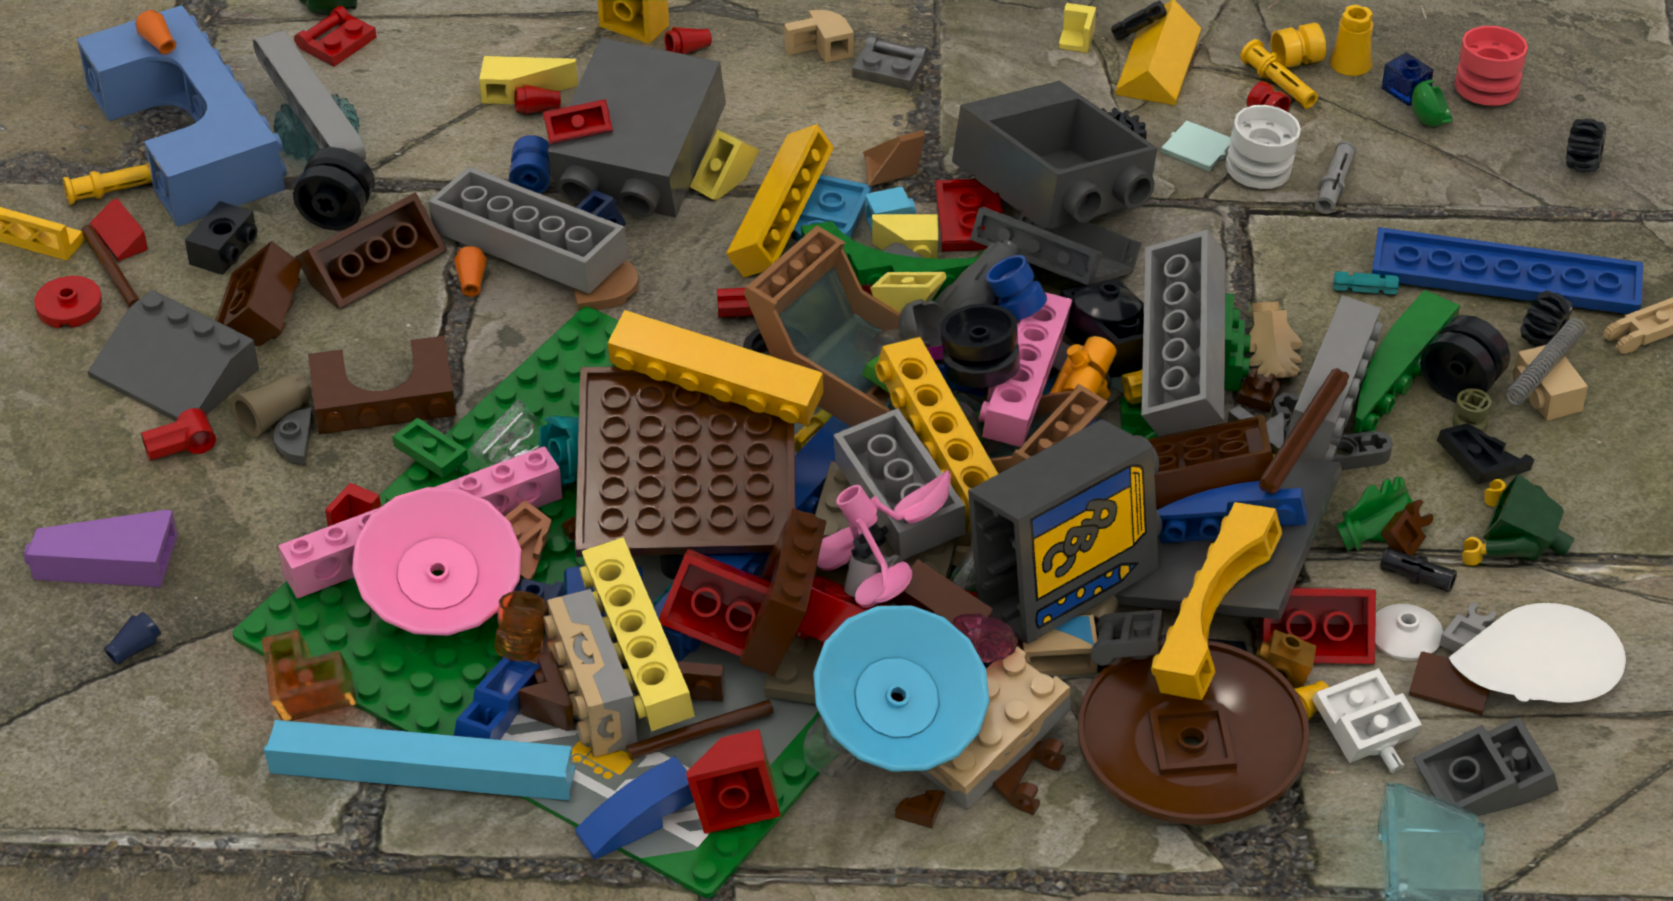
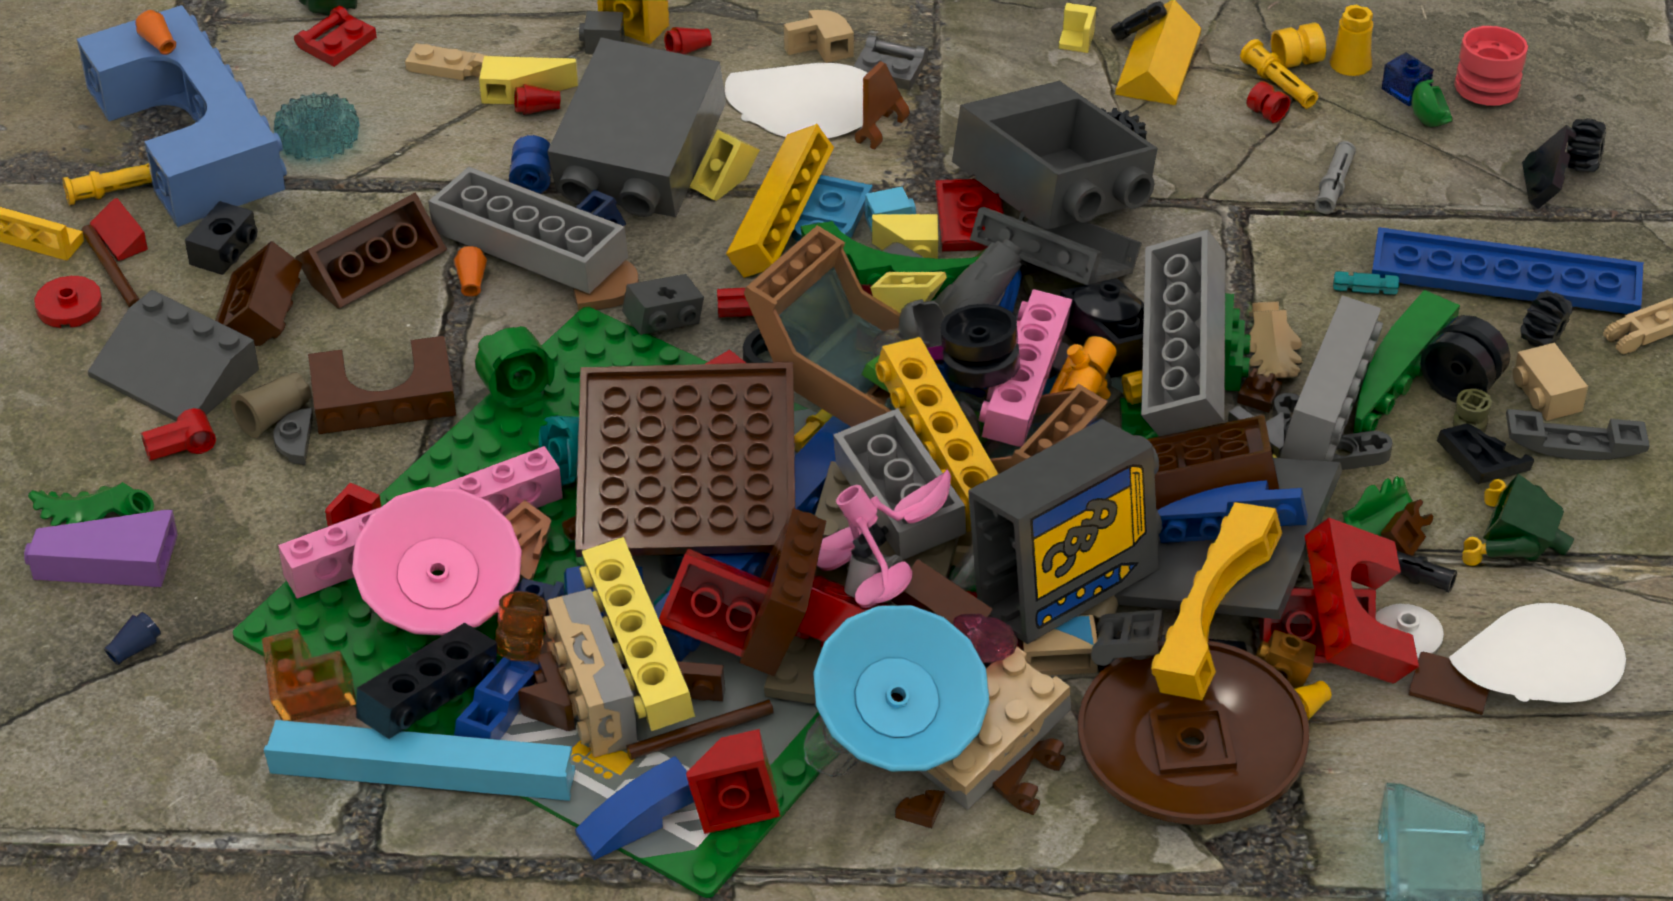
(88, 507): none -> green plant
(306, 94): light grey beam -> none
(333, 188): black wheel -> none
(426, 680): none -> black brick
(430, 447): green plate -> none
(444, 62): none -> tan hinge
(509, 437): clear wing -> none
(514, 366): none -> green brick
(577, 121): red slope -> none
(601, 25): none -> dark grey brick
(663, 304): none -> dark grey brick
(715, 368): yellow brick -> none
(800, 97): none -> white sticker
(879, 99): none -> dark orange flag
(894, 158): medium nougat slope -> none
(1013, 283): blue wheel -> none
(1197, 145): light aqua piece -> none
(1262, 146): white wheel -> none
(1303, 431): reddish brown axle -> none
(1349, 634): none -> red arch
(1368, 718): white plate -> none
(1464, 629): light grey plate -> none
(1488, 769): dark grey slope -> none
(1546, 167): none -> black wing
(1551, 357): light grey piece -> none
(1574, 442): none -> dark grey slope

